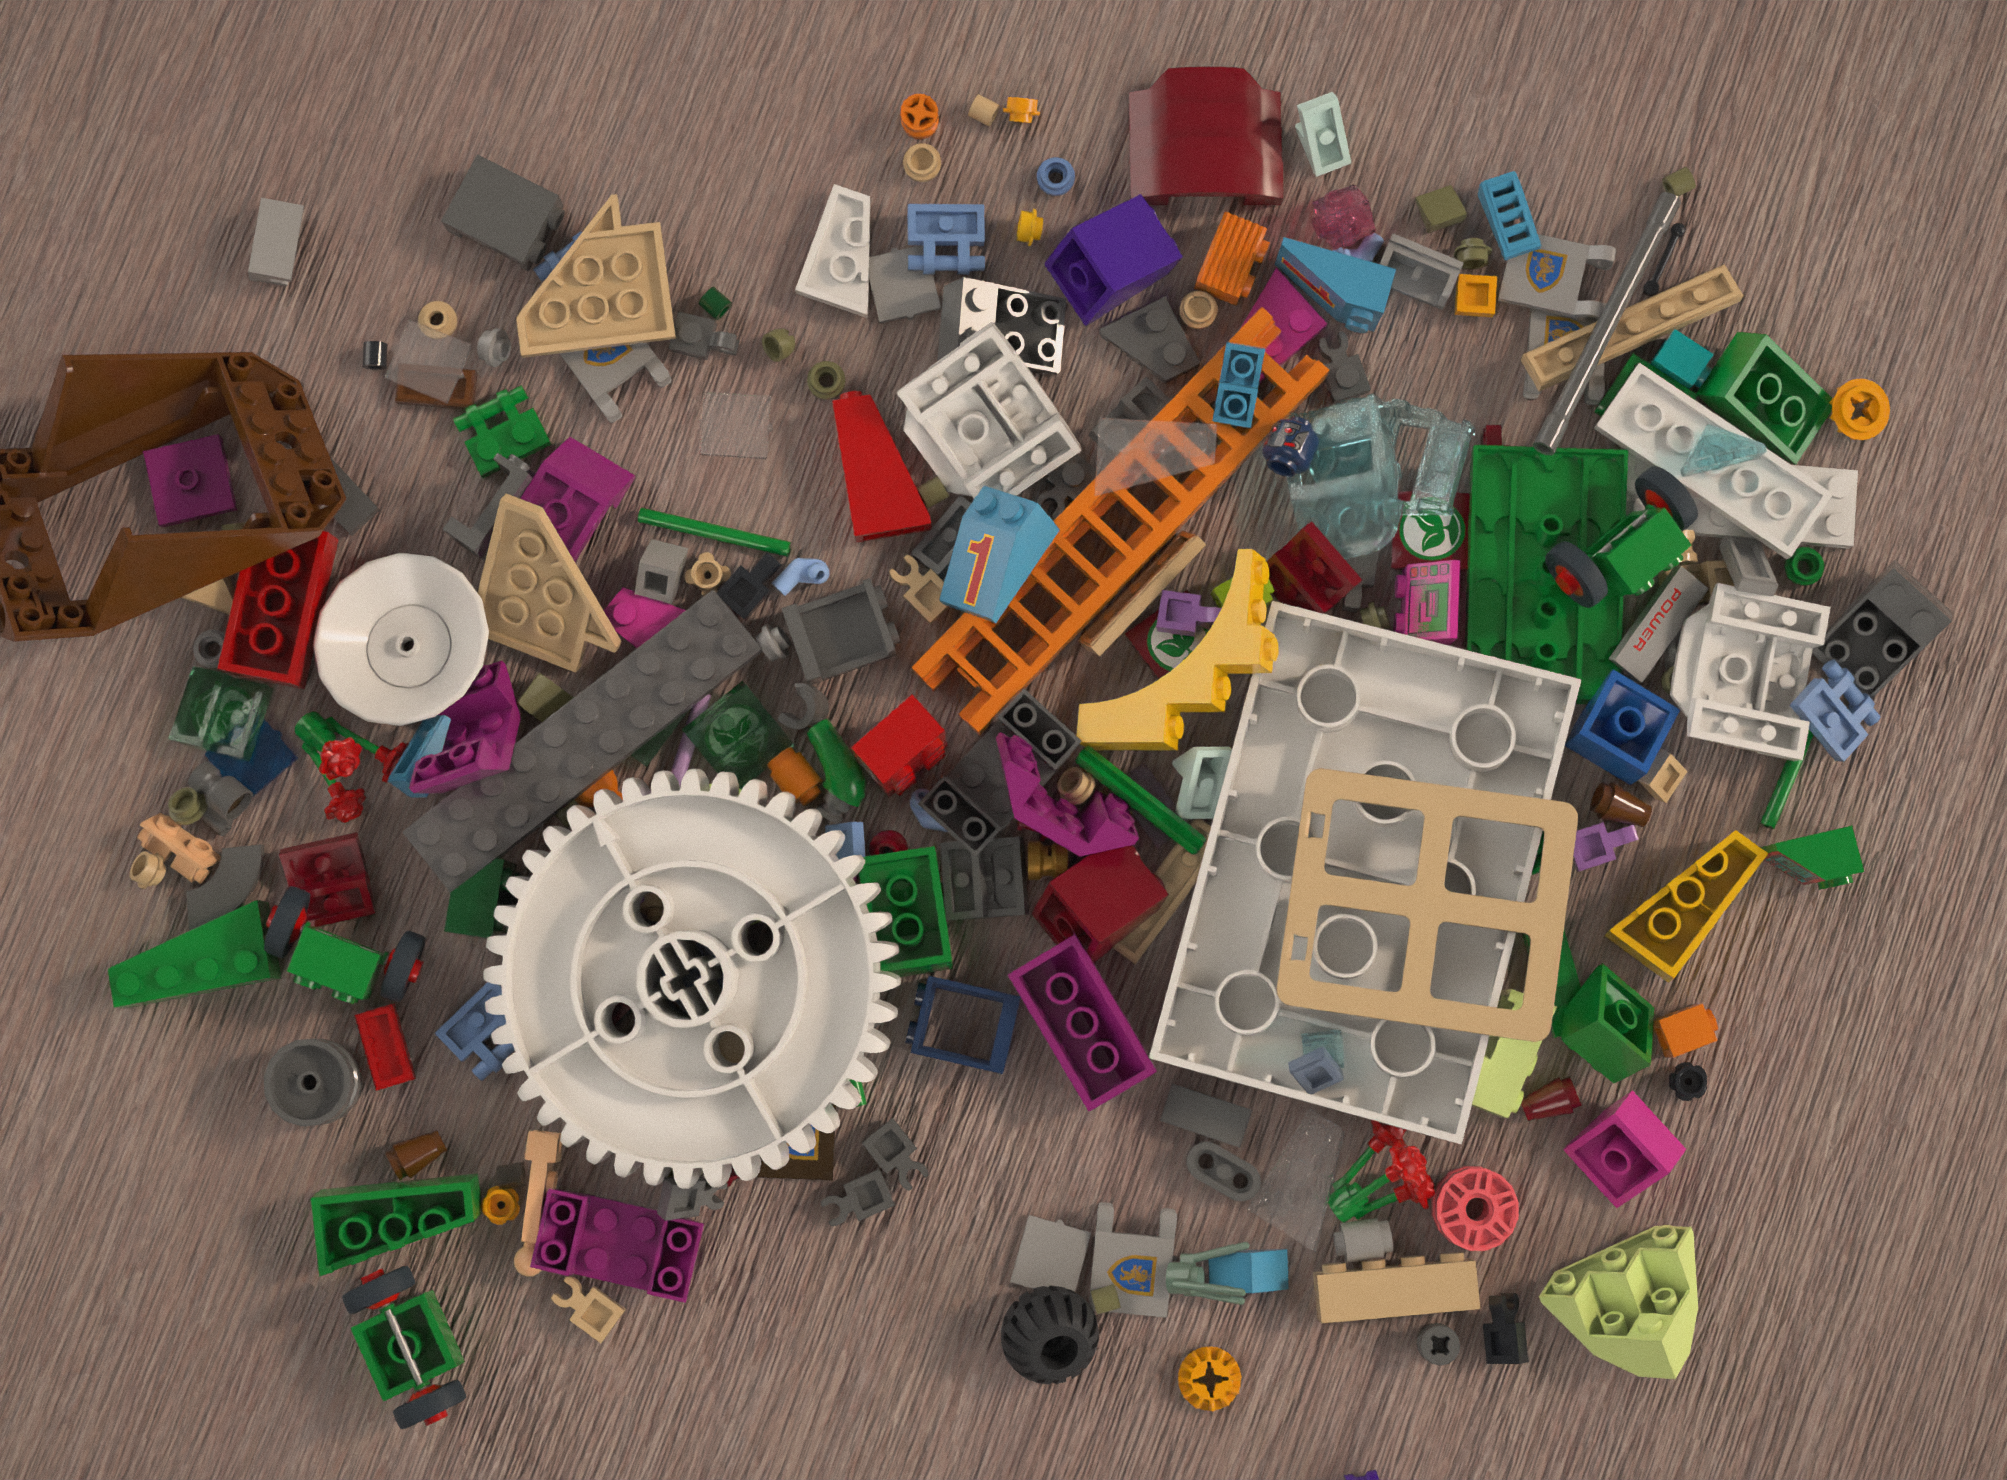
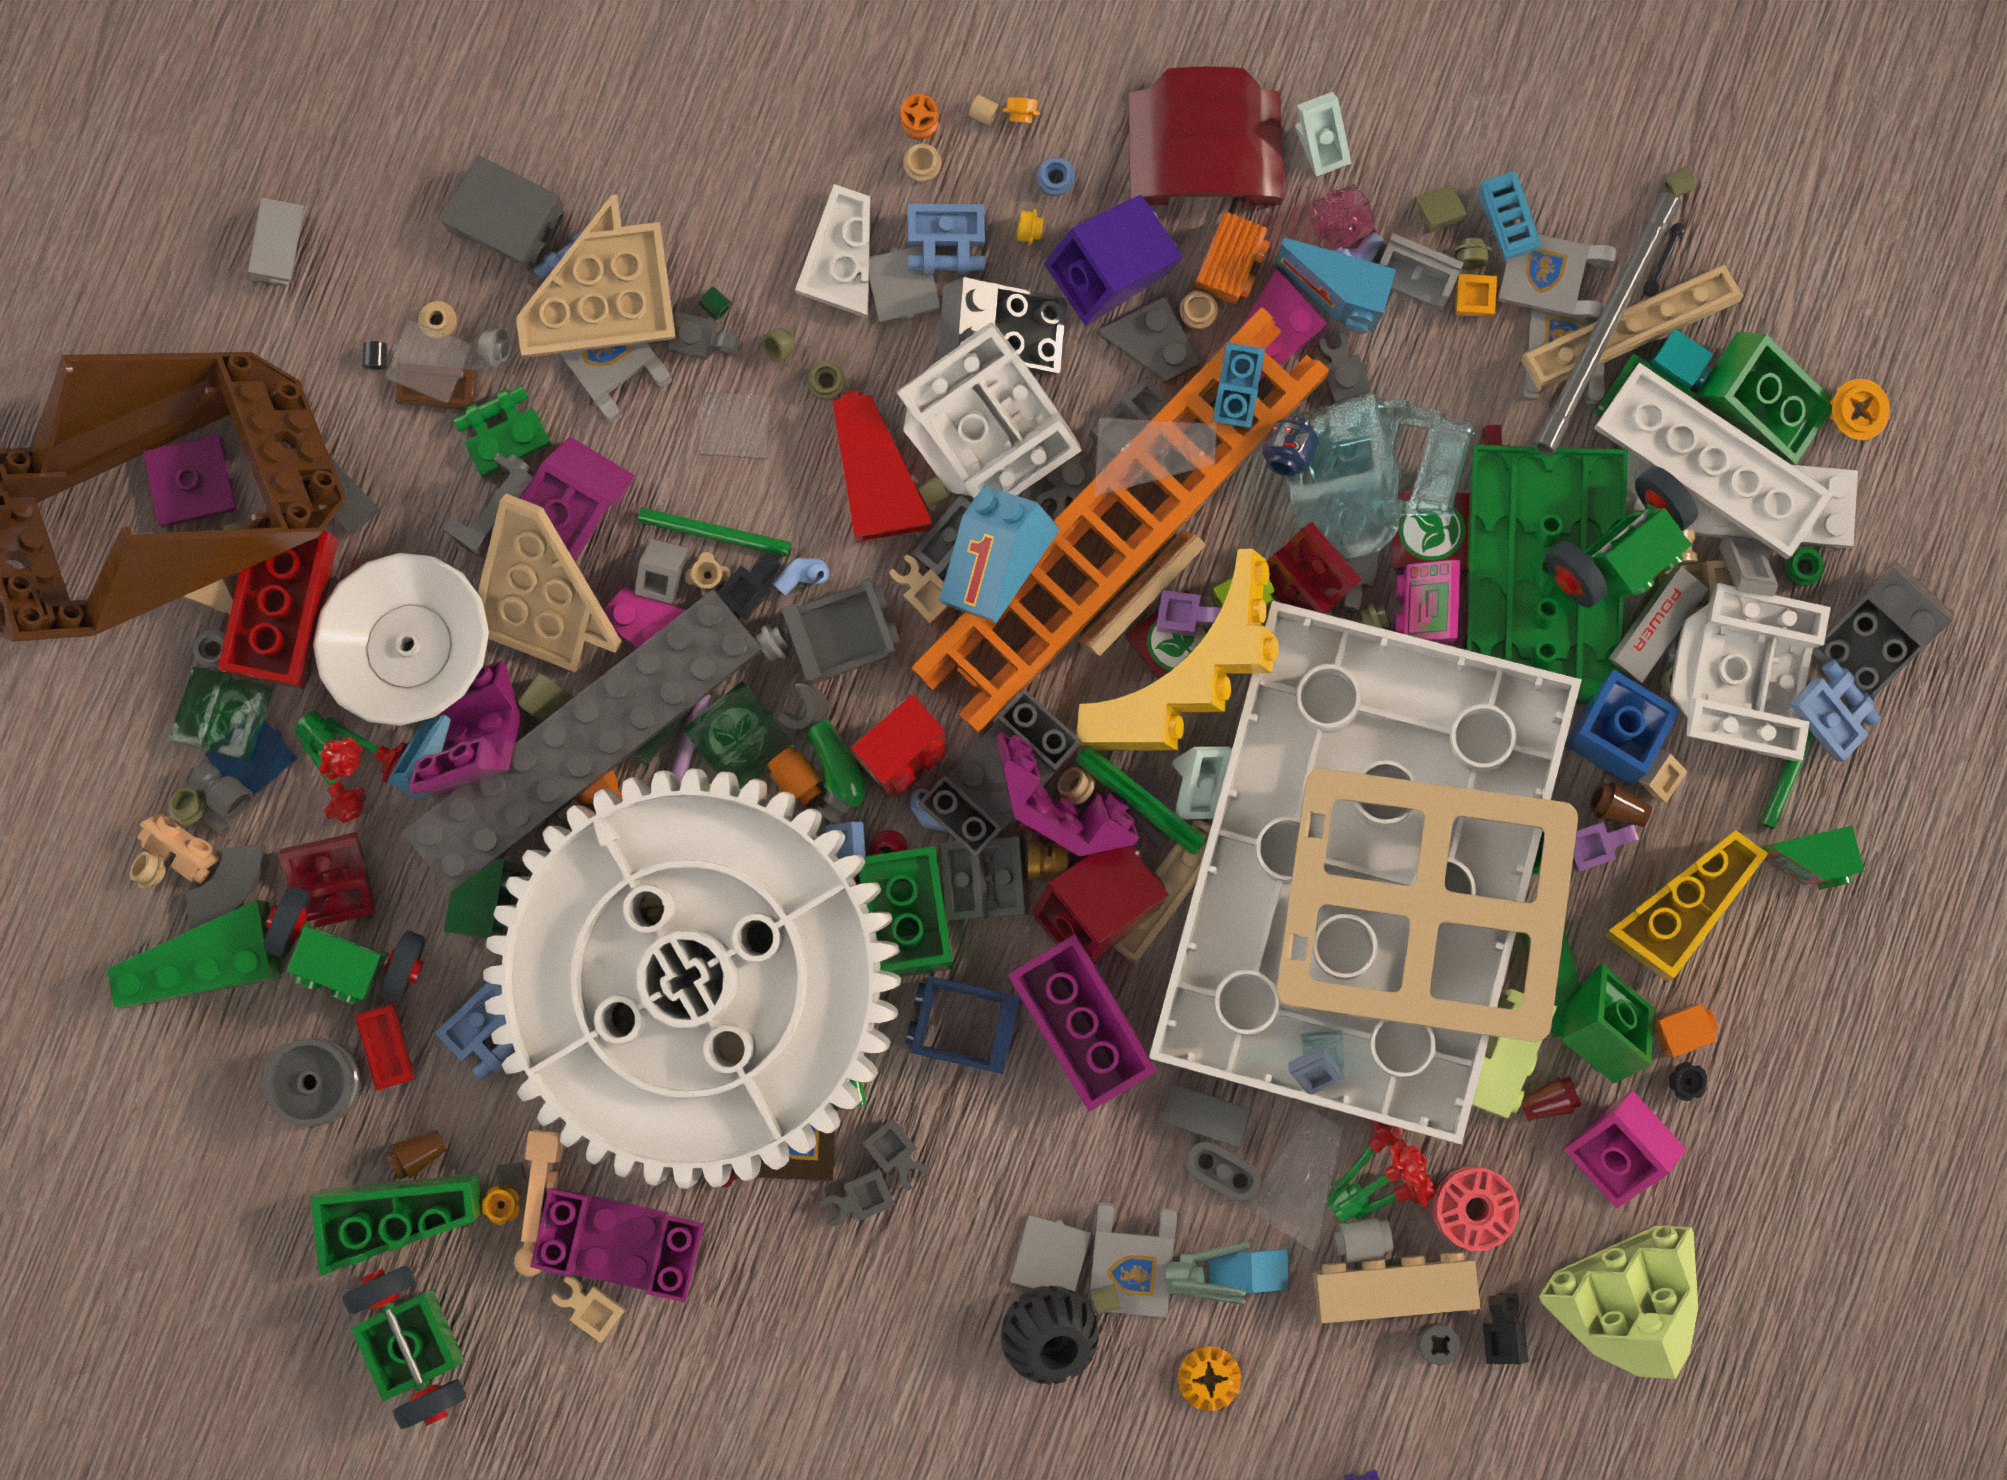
(686, 1203): dark grey plate -> none
(1720, 449): clear light blue slope -> none

